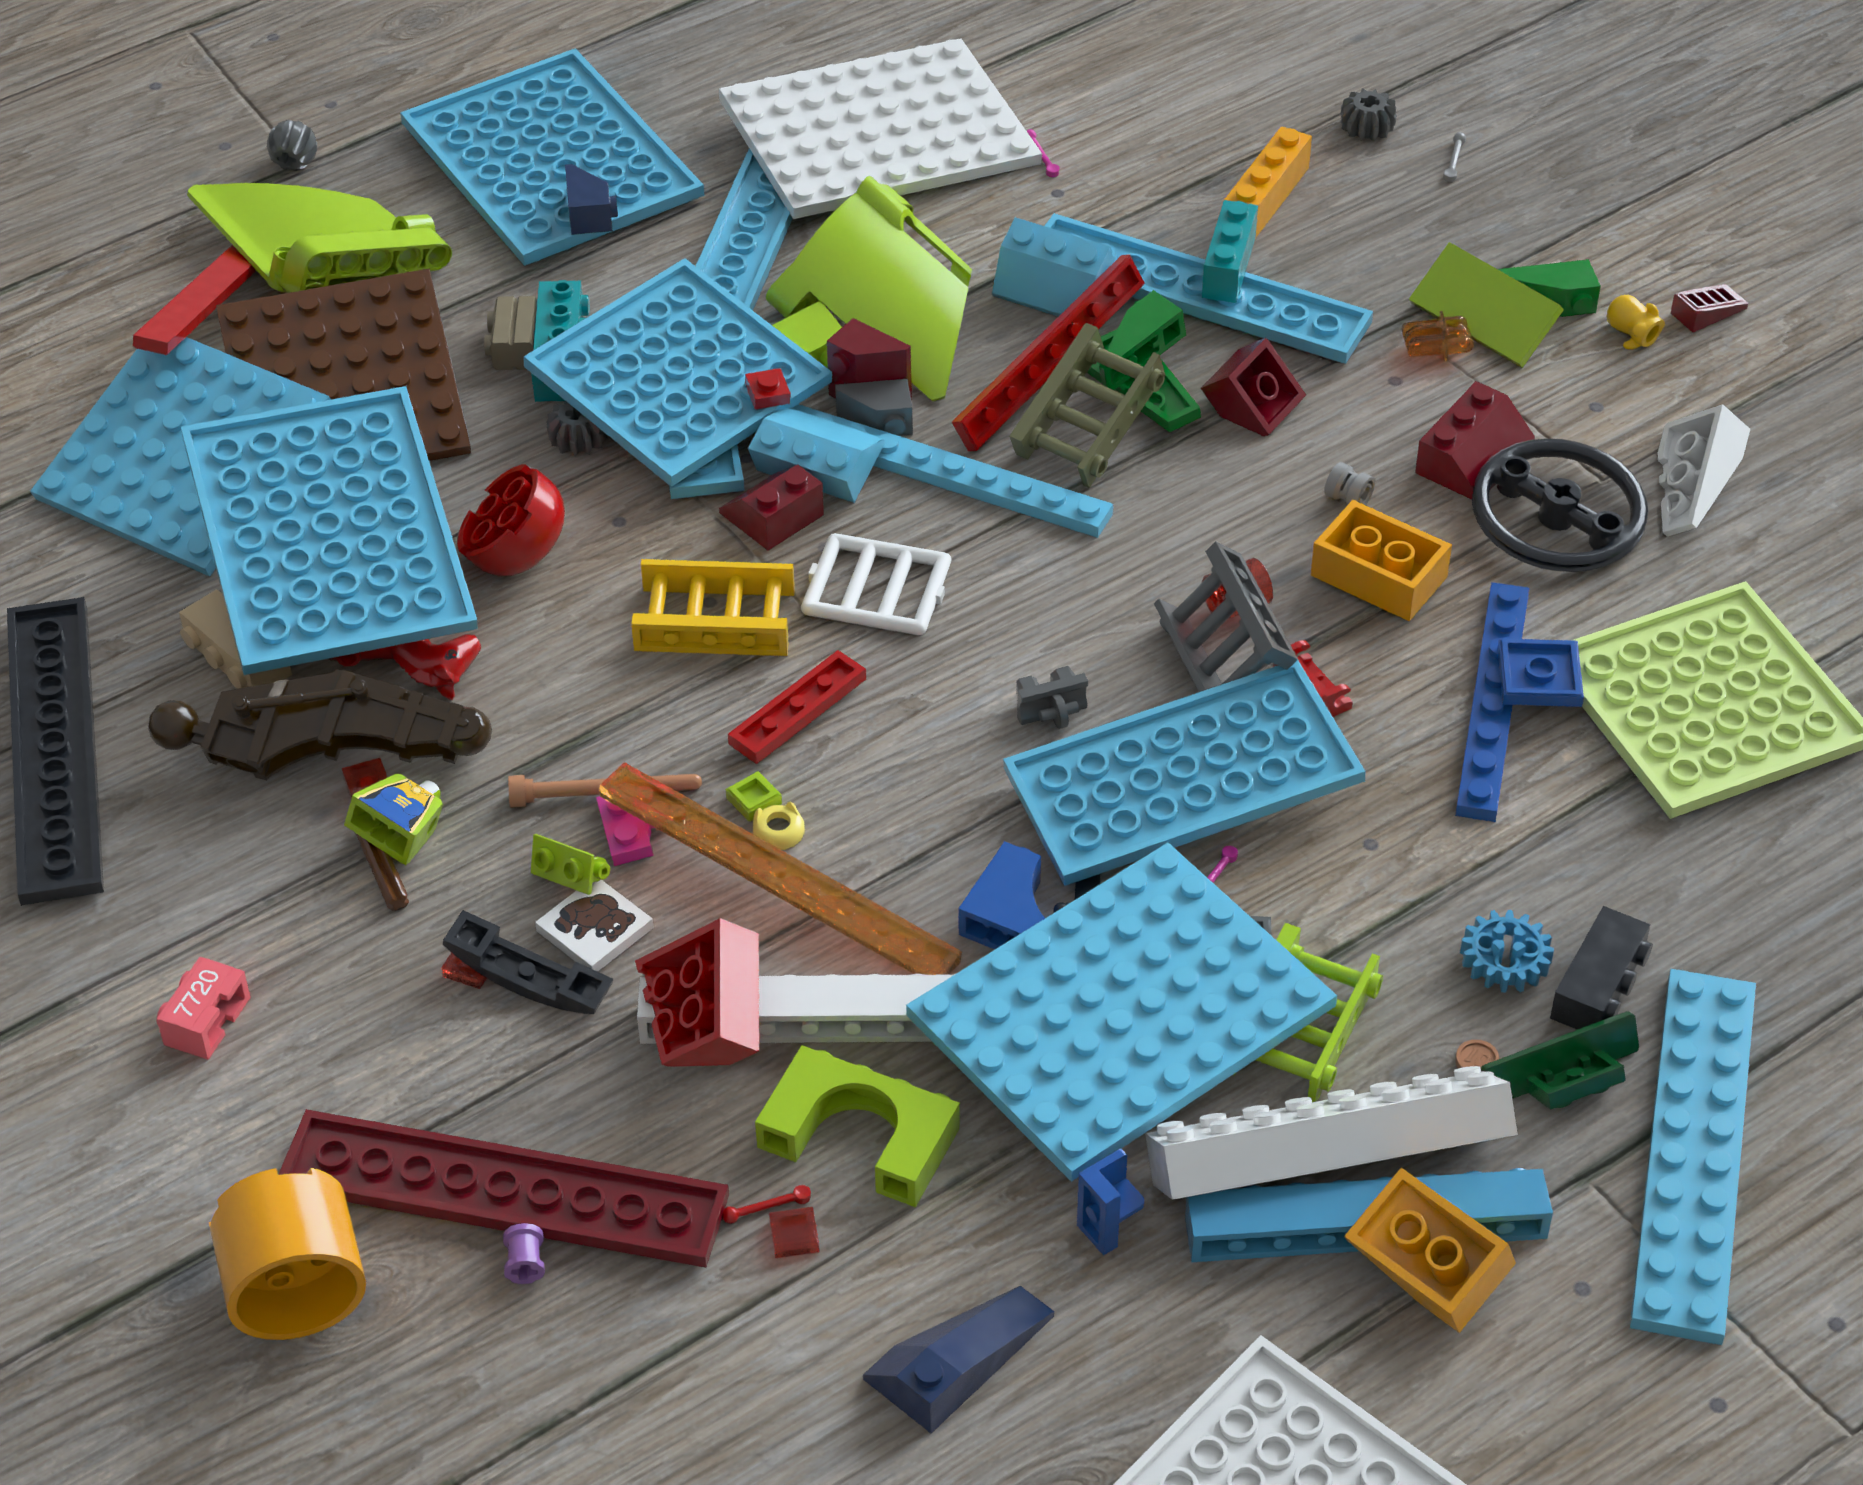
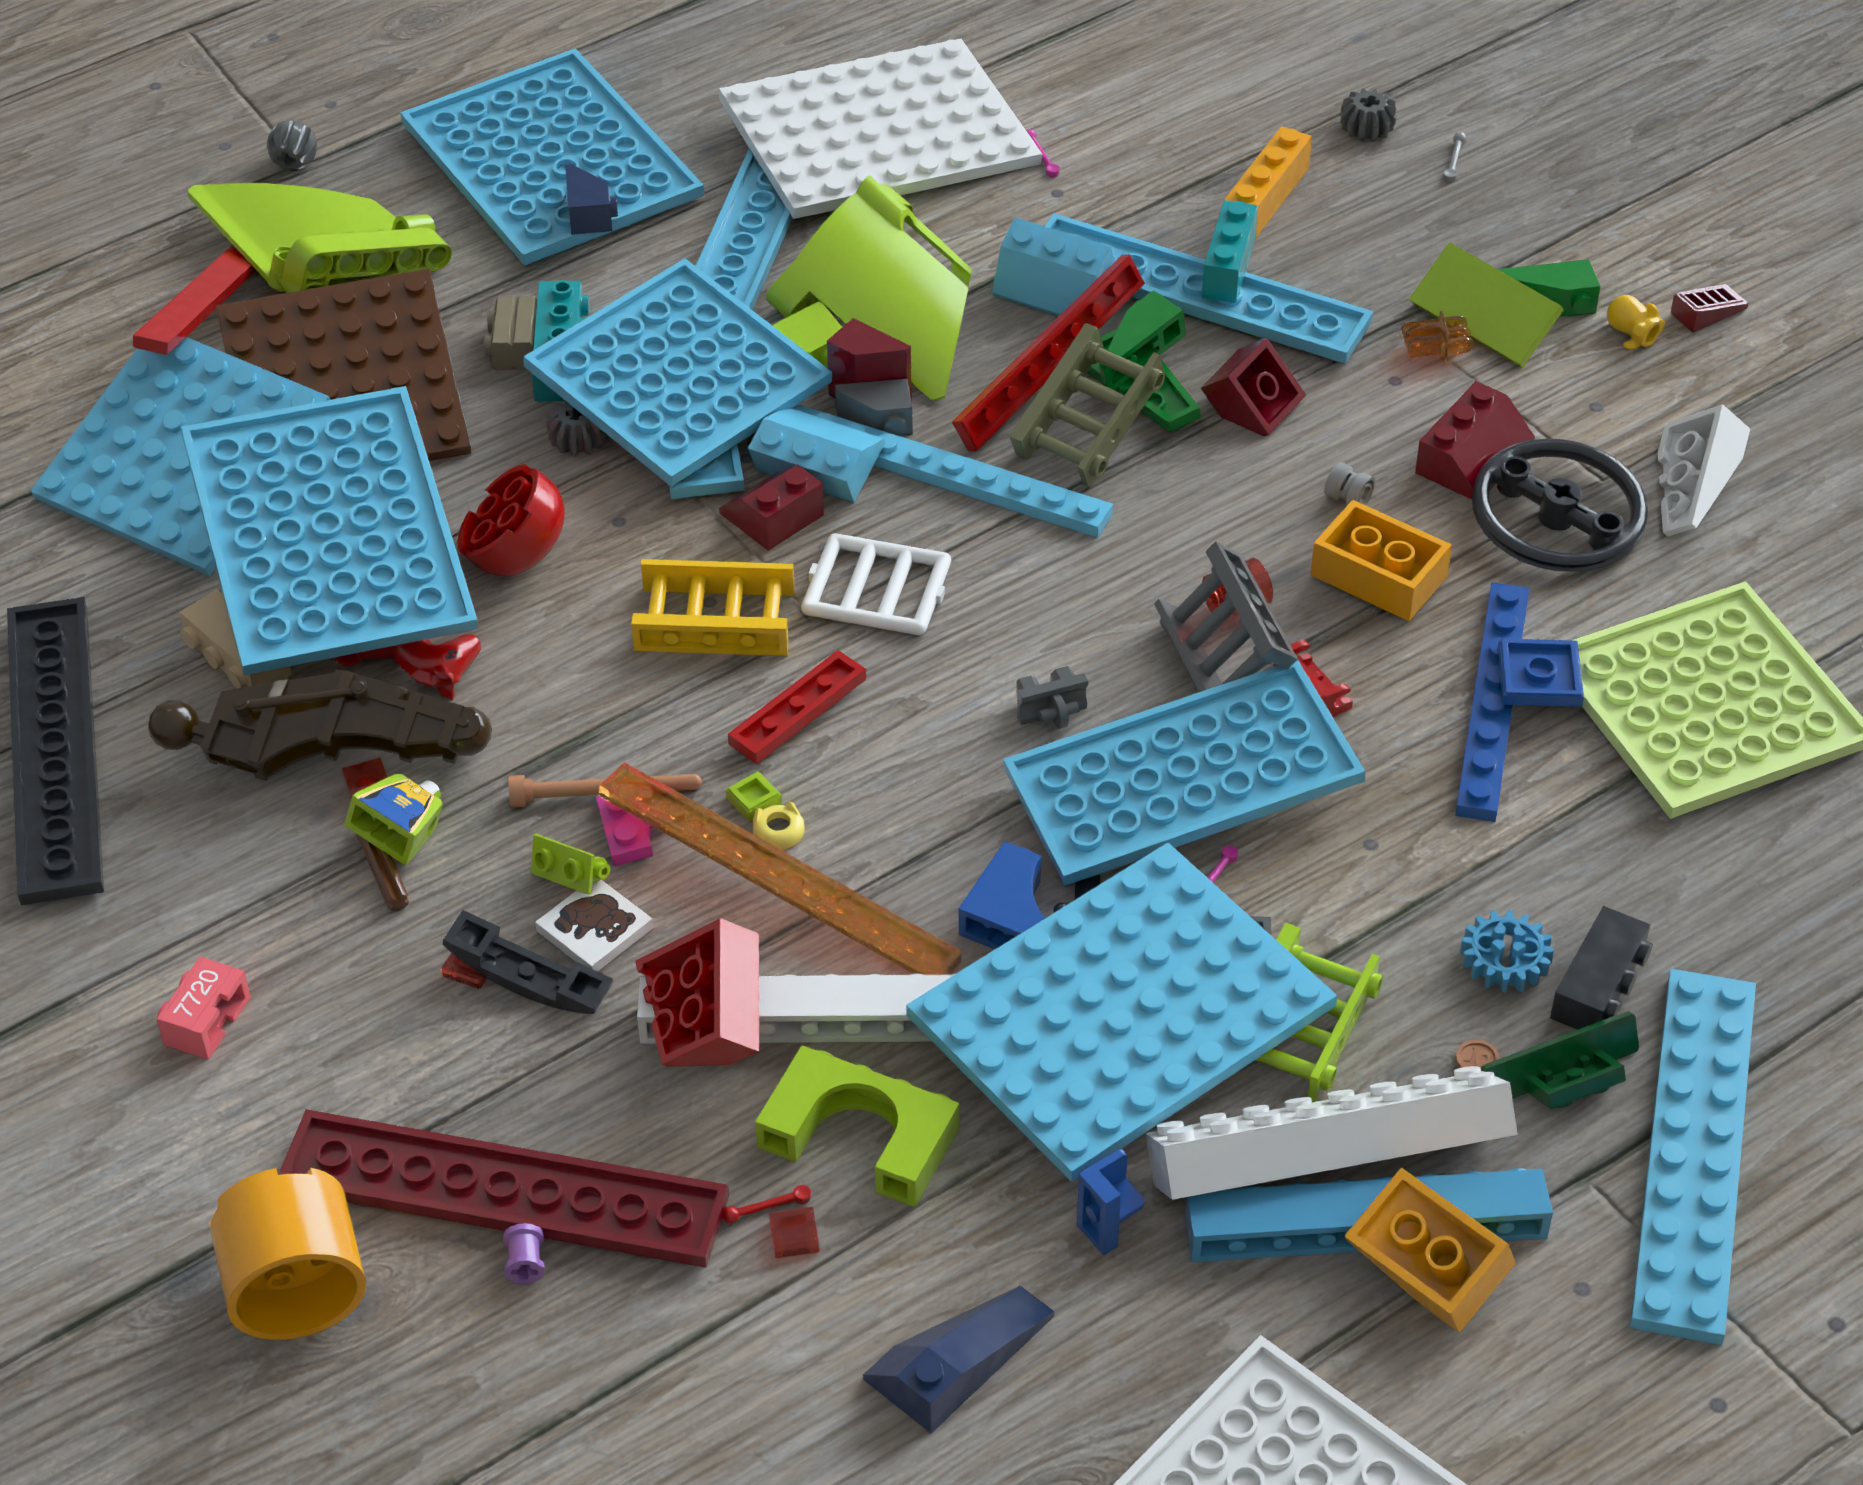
(767, 388): red plate -> none

